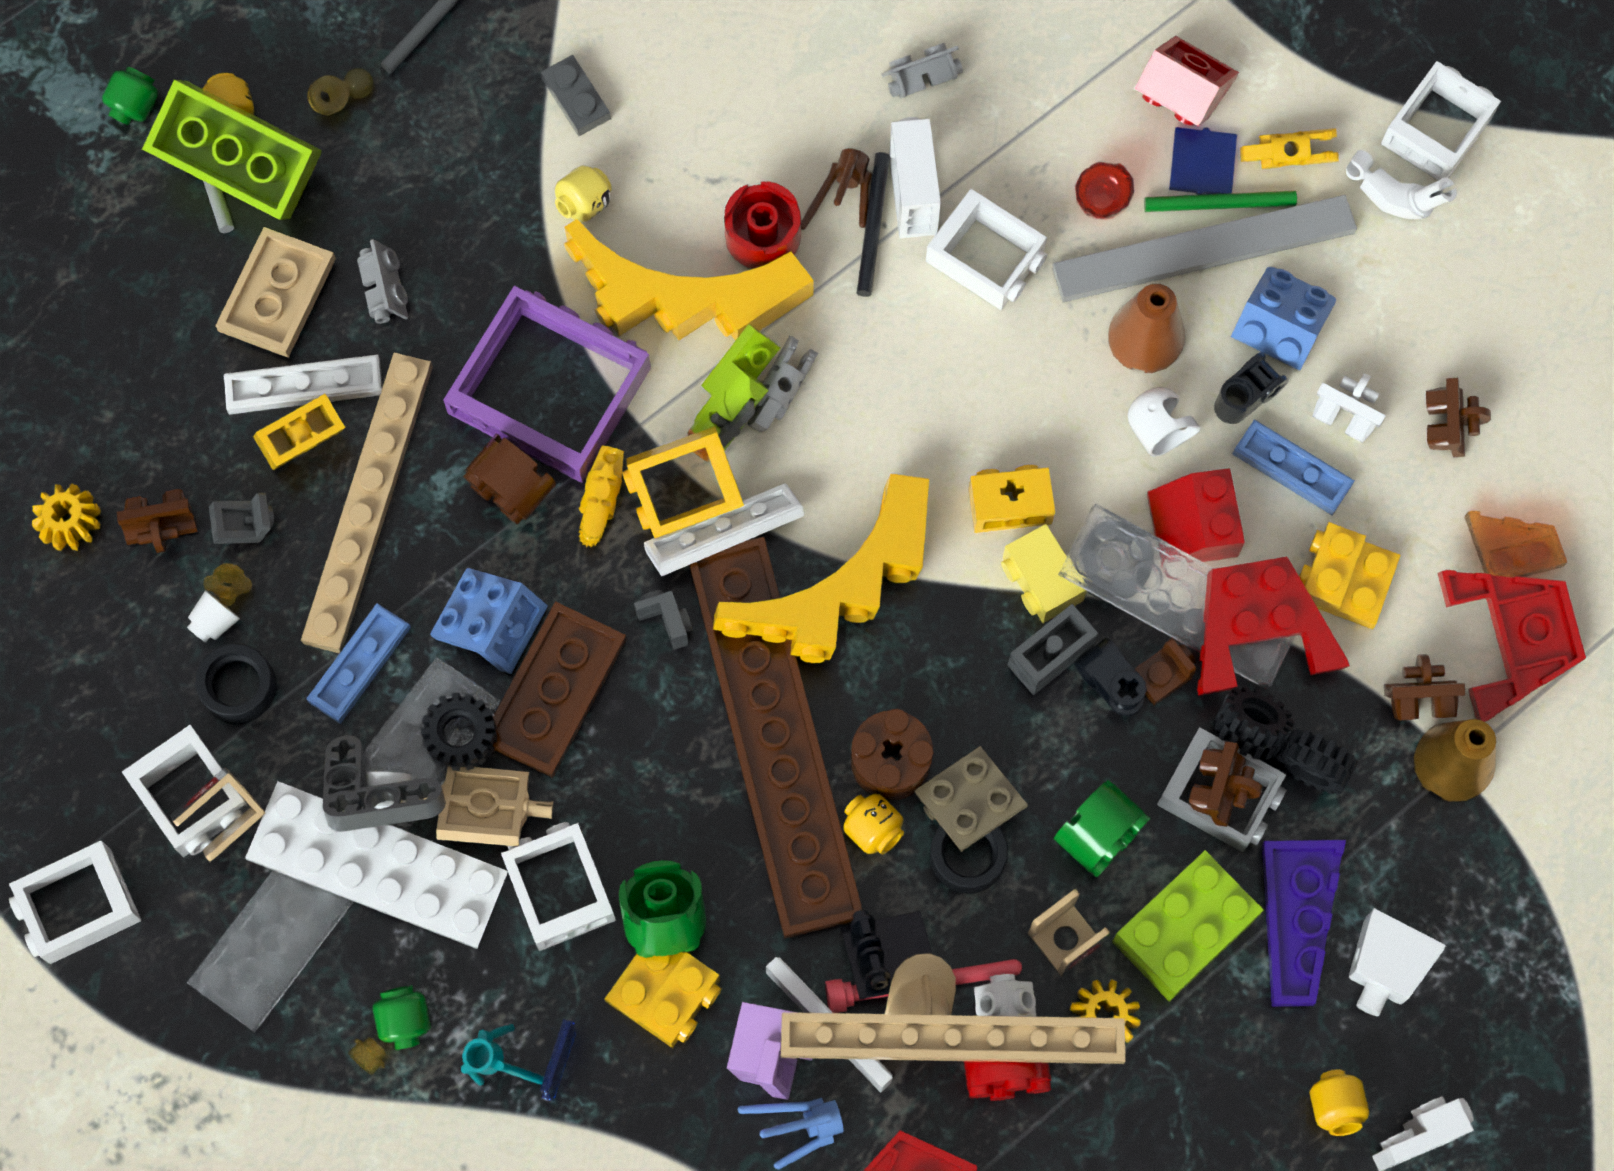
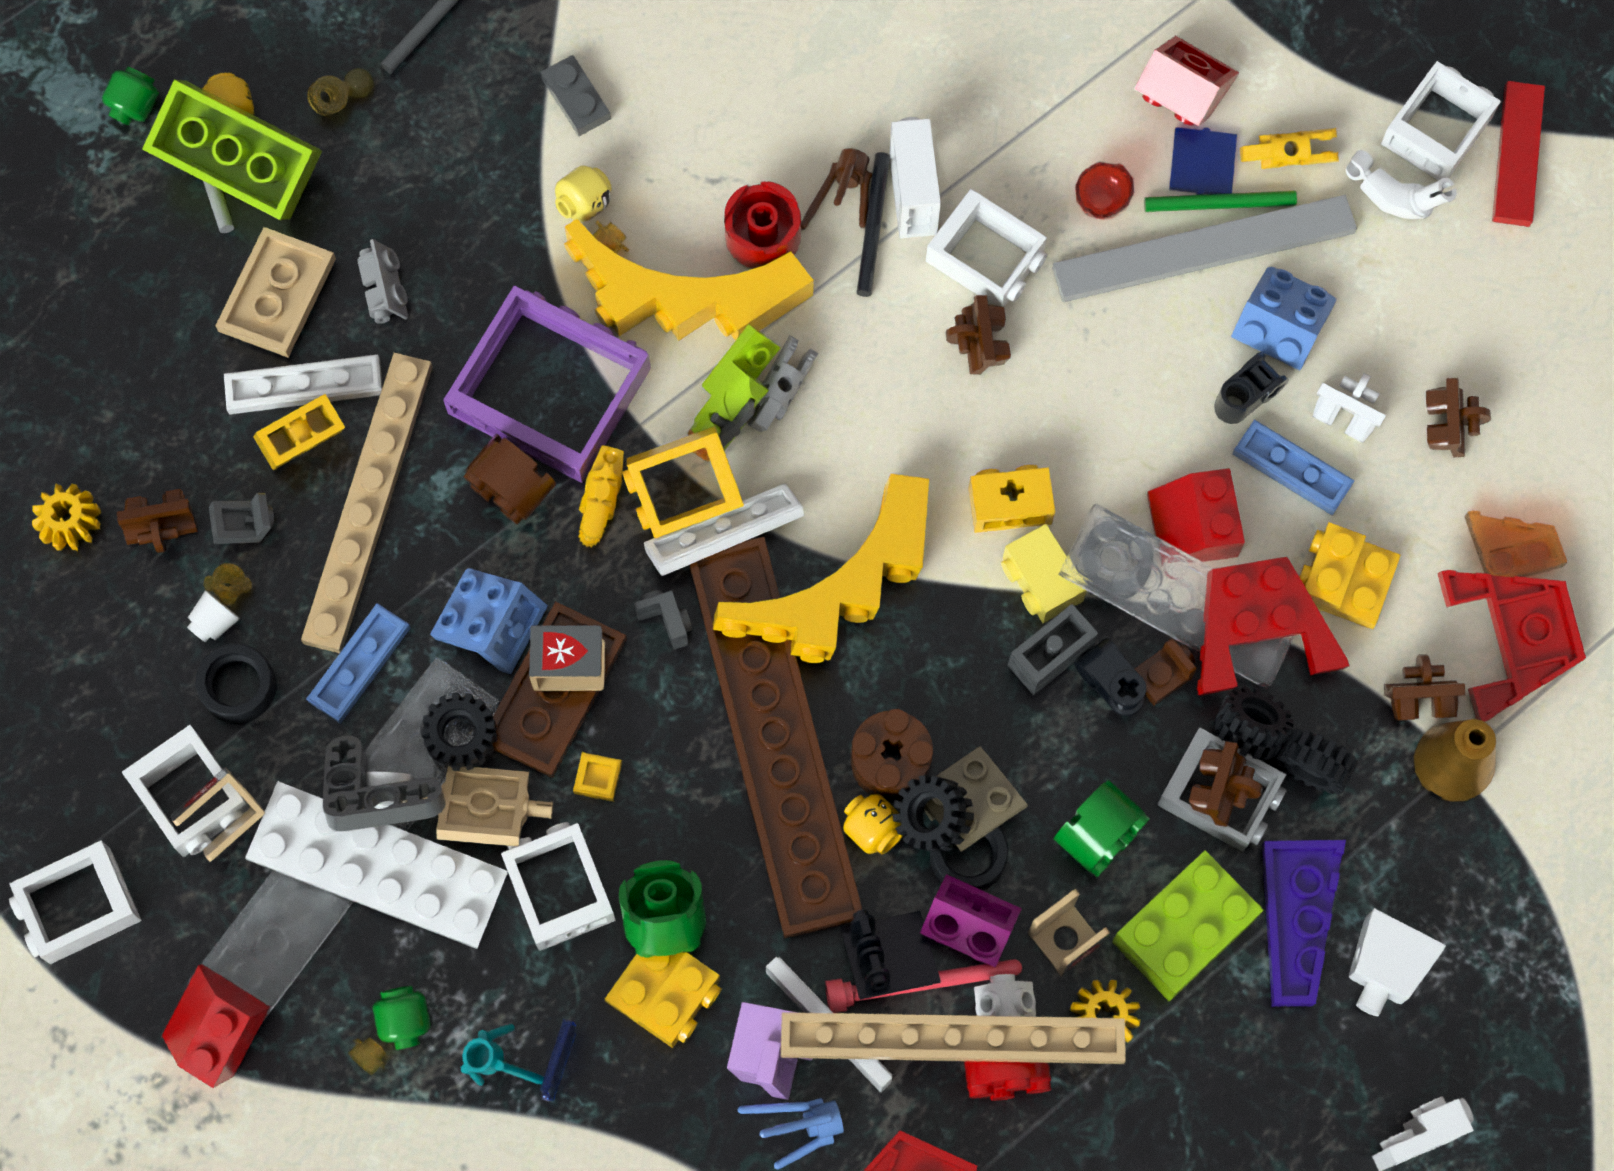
(213, 1027): none -> red slope
(567, 658): none -> piece
(597, 776): none -> yellow tile
(611, 237): none -> clear yellow plate
(908, 74): light grey hinge -> none
(912, 813): none -> black tyre
(922, 987): tan piece -> none
(970, 920): none -> magenta brick
(975, 338): none -> reddish brown hips
(1148, 330): dark orange cone -> none
(1153, 422): white helmet -> none
(1339, 1103): yellow head -> none
(1518, 154): none -> red tile

